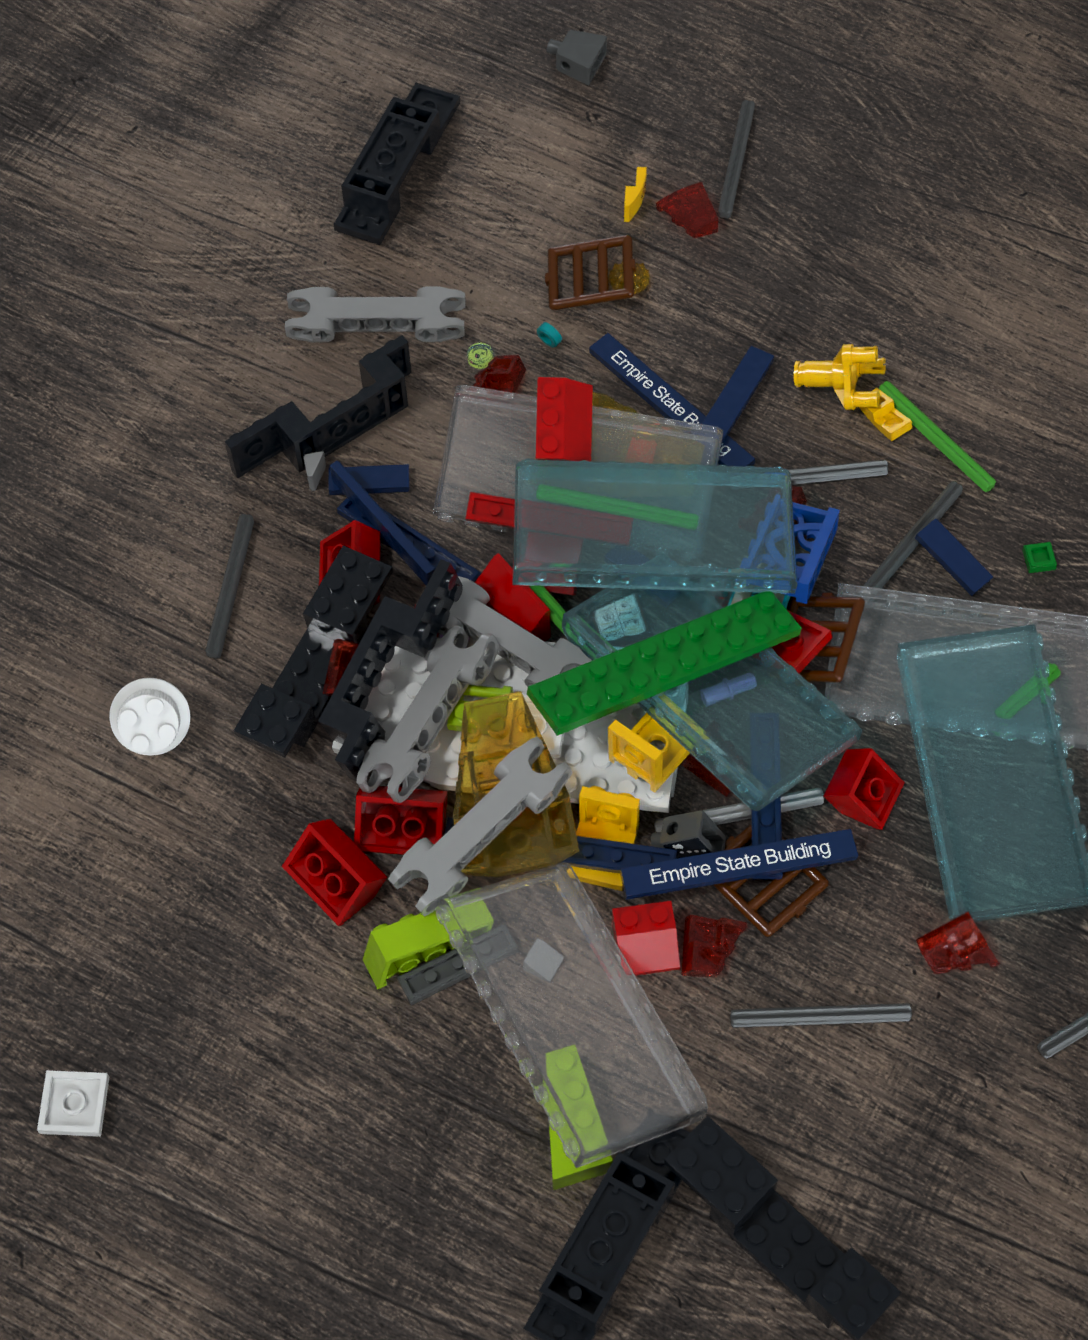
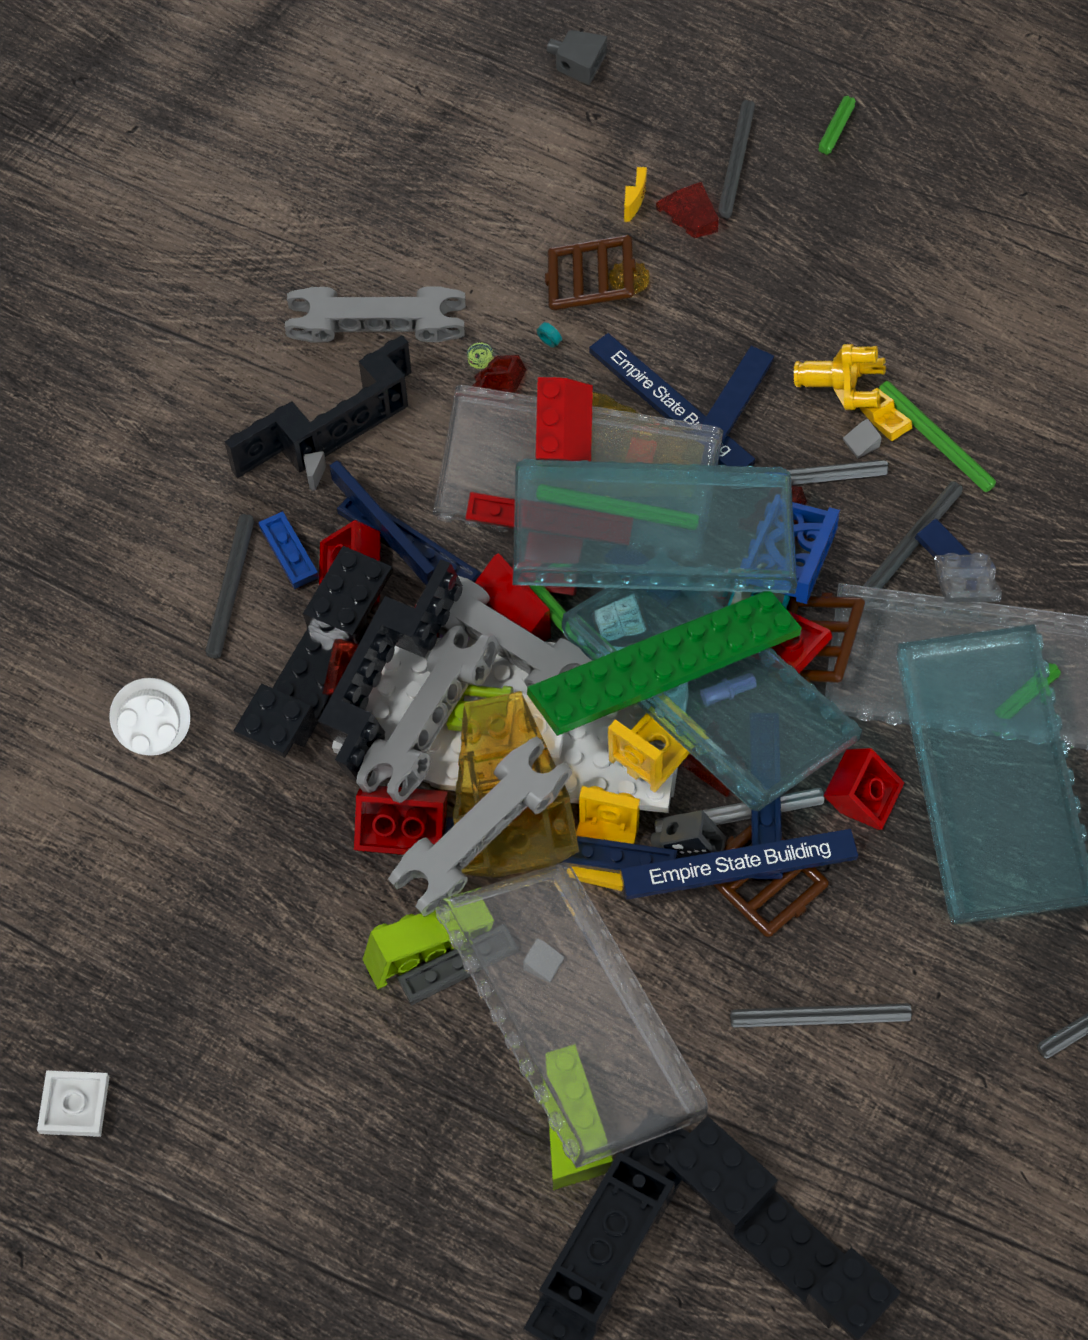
(288, 550): none -> blue plate
(333, 870): red slope -> none
(374, 180): black bracket -> none
(377, 479): dark blue tile -> none
(647, 937): red slope -> none
(708, 944): clear red slope -> none
(836, 125): none -> bright green axle
(863, 439): none -> light grey slope
(956, 946): clear red slope -> none
(967, 578): none -> clear slope
(1039, 557): green tile -> none

